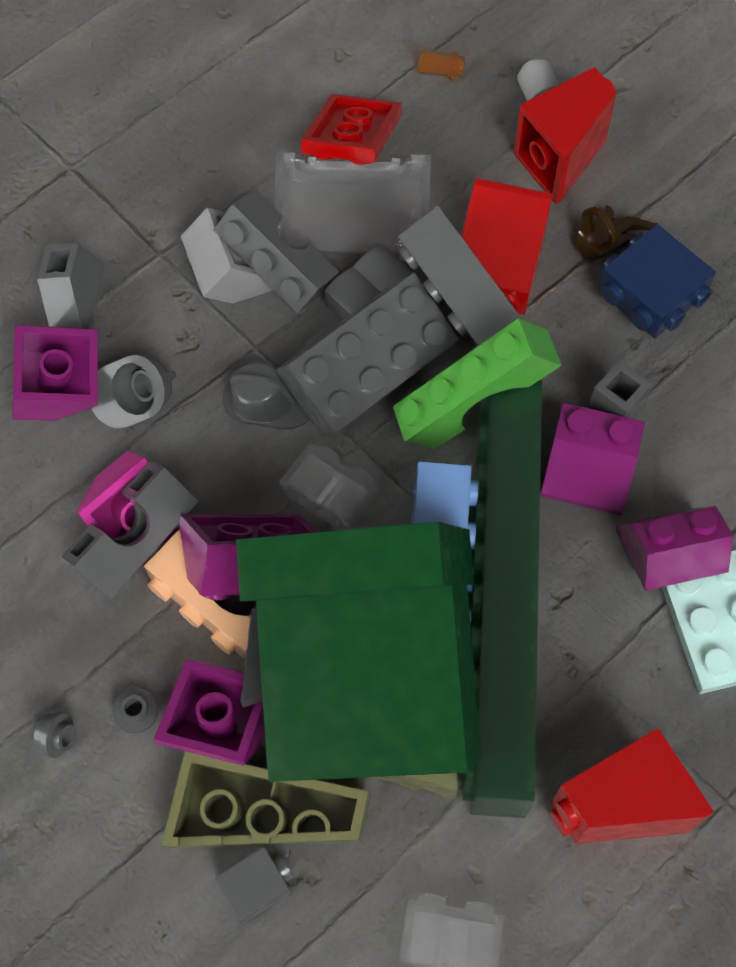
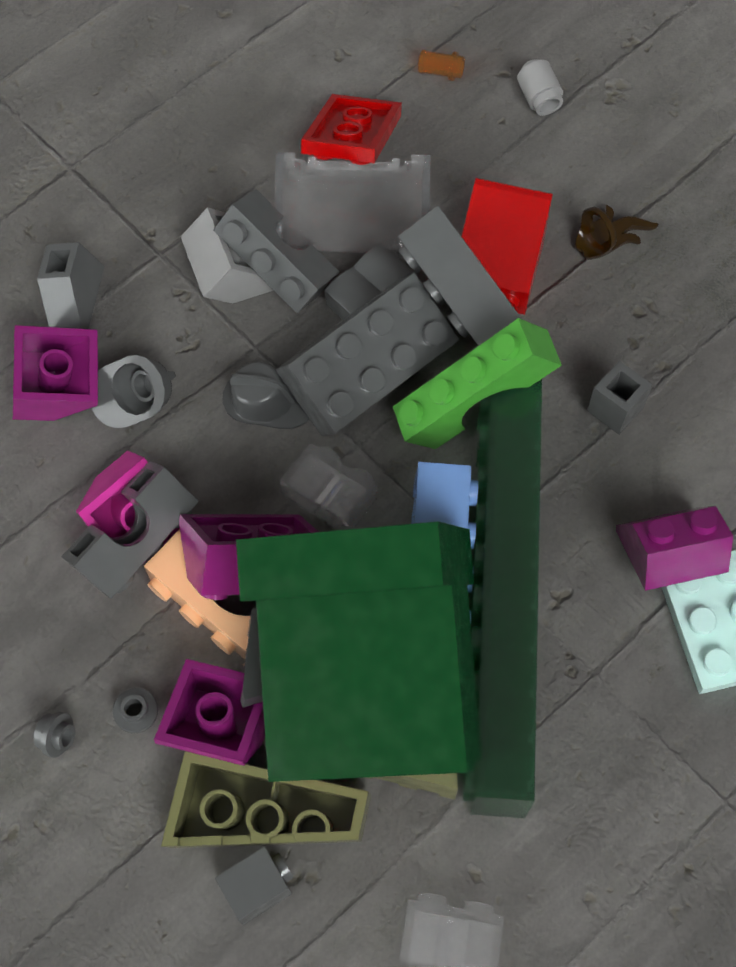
(564, 130): red slope -> none
(592, 459): magenta slope -> none
(631, 796): red slope -> none
(656, 281): dark blue brick -> none

